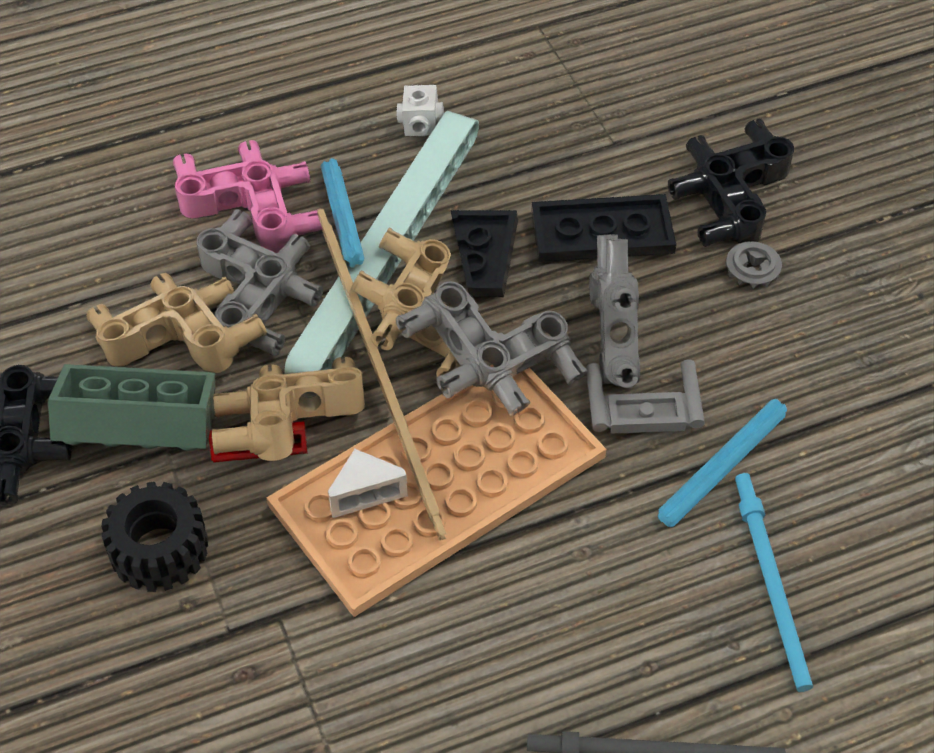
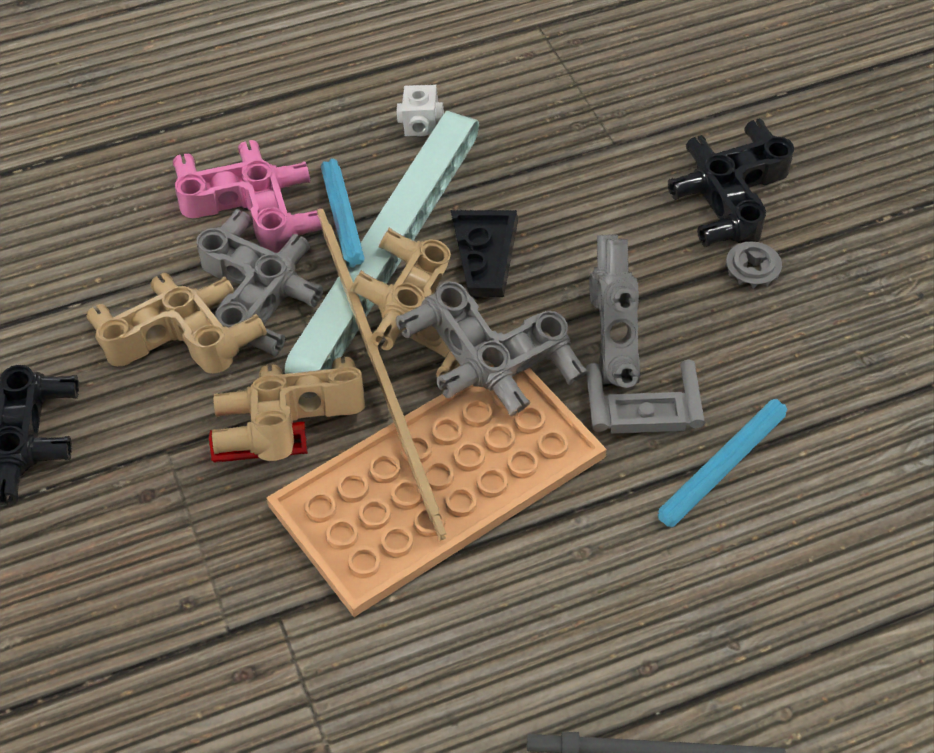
(132, 407): sand green brick -> none
(150, 510): black tyre -> none
(366, 483): white slope -> none
(571, 226): black plate -> none
(753, 513): medium azure bar -> none

